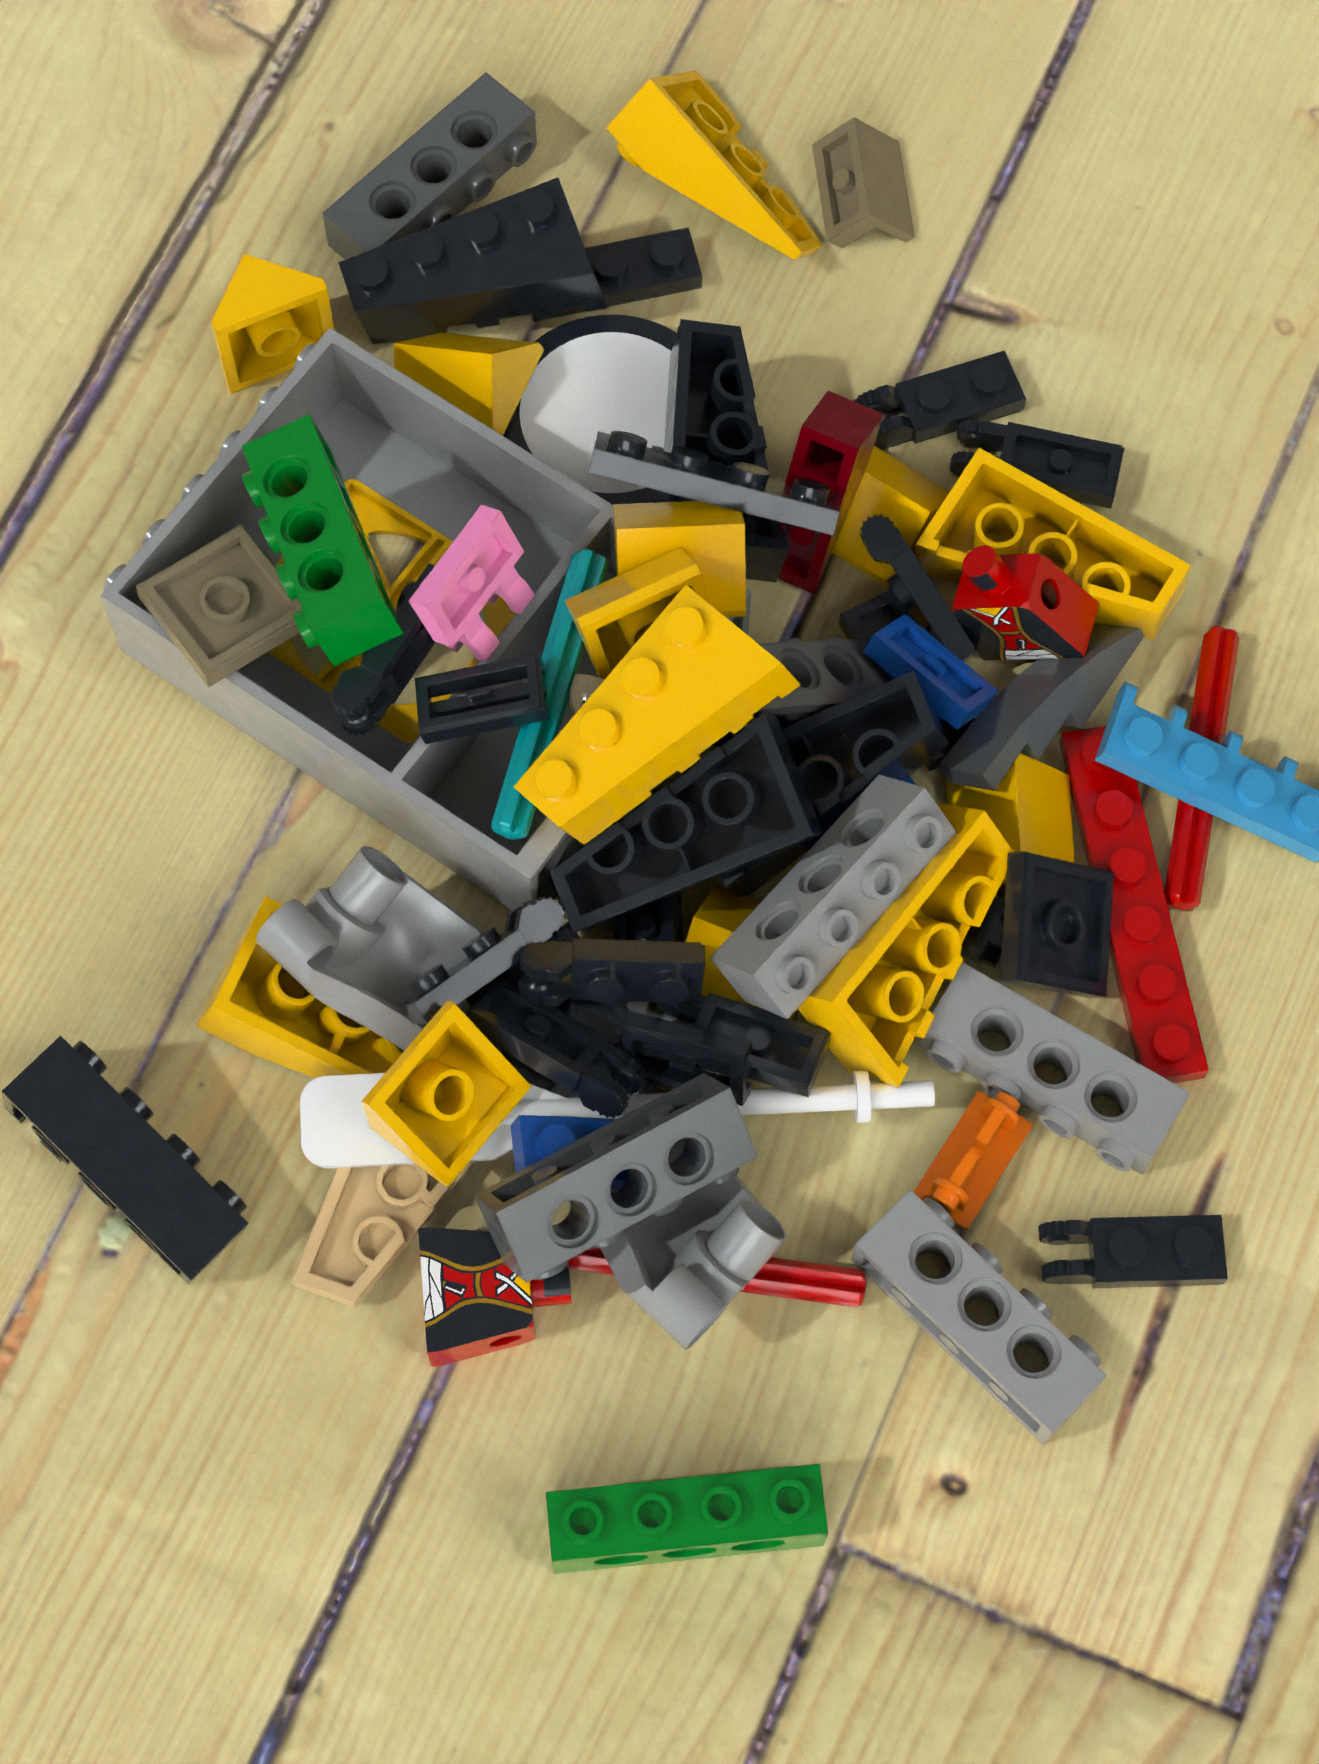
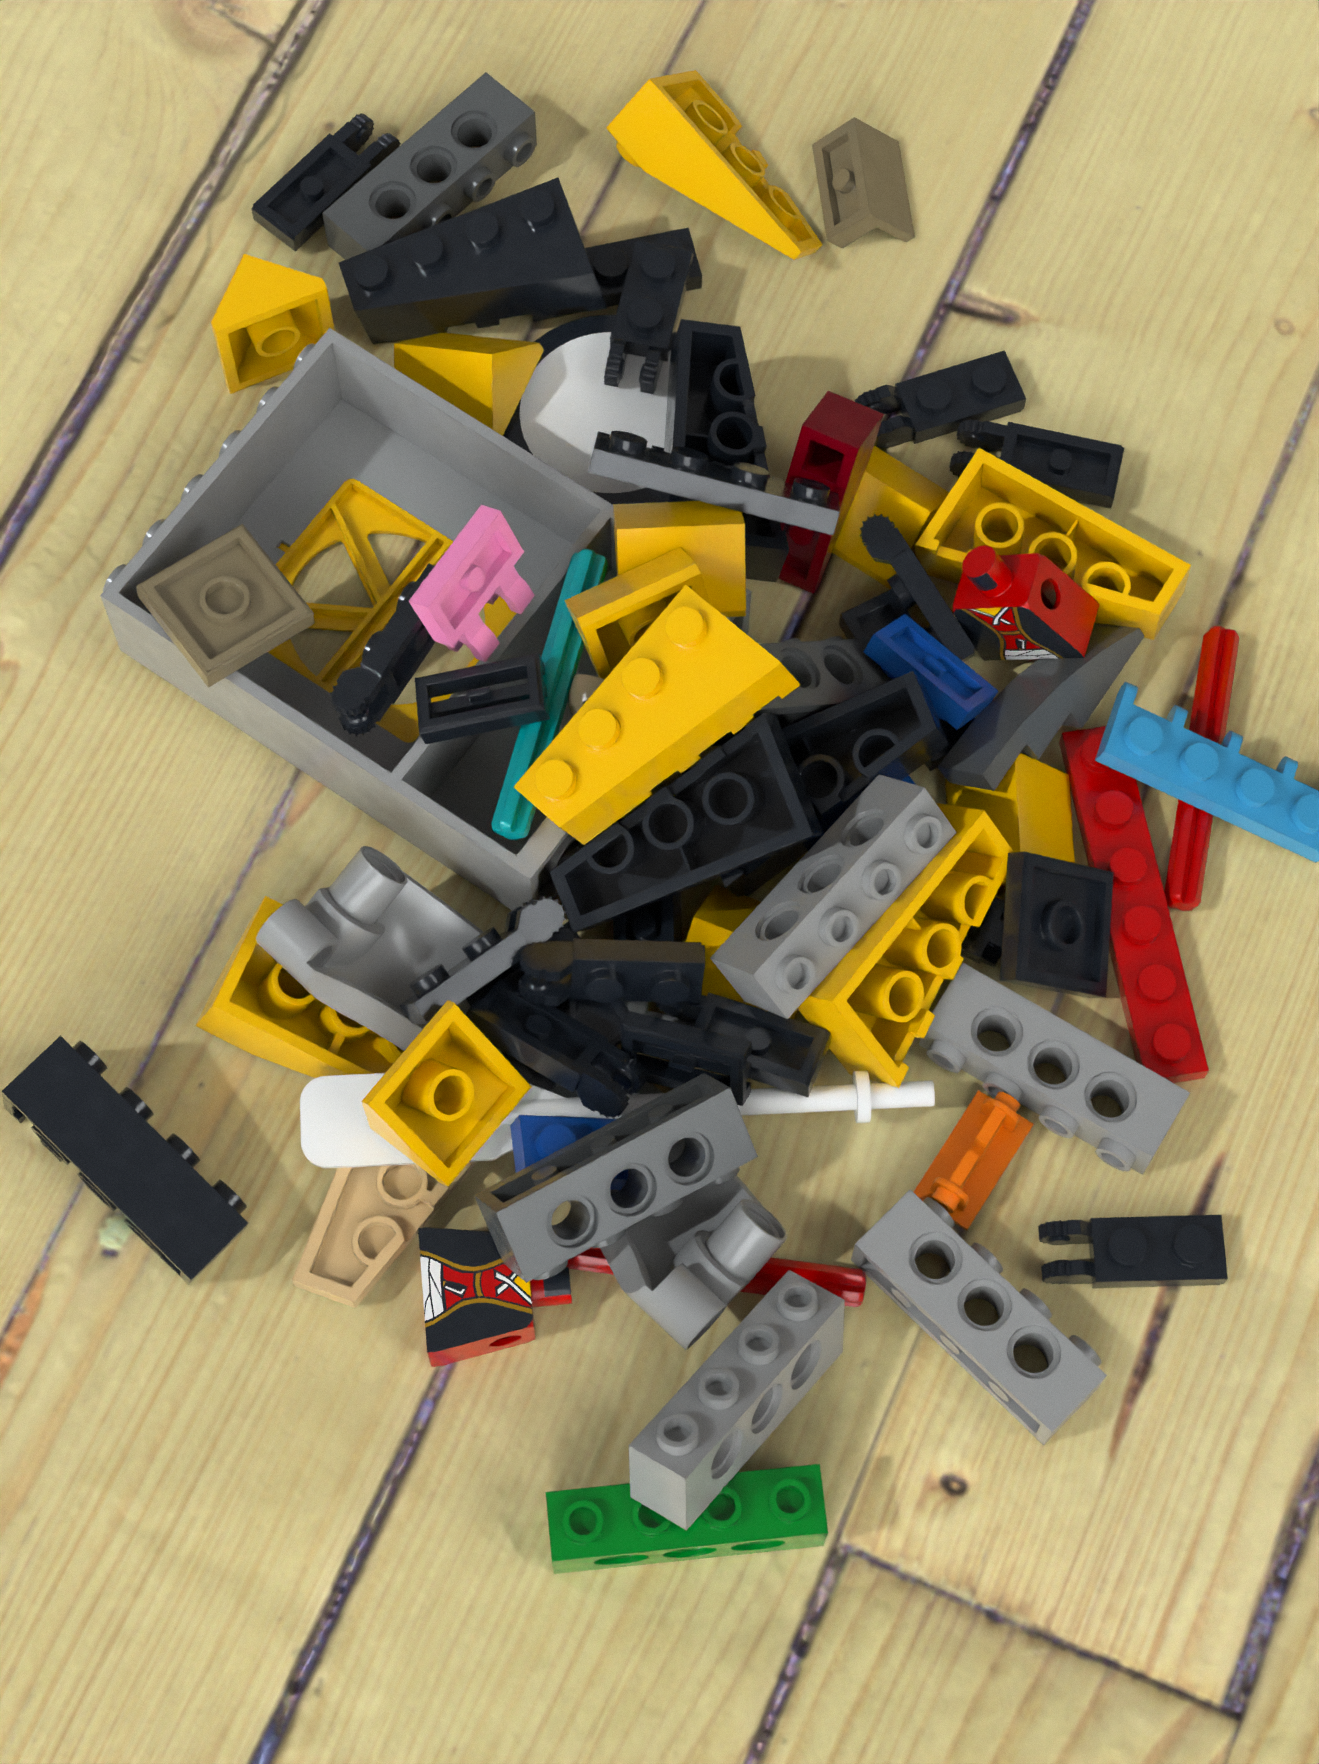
(296, 202): none -> black hinge
(320, 541): green brick -> none
(648, 311): none -> black hinge
(736, 1399): none -> light grey brick

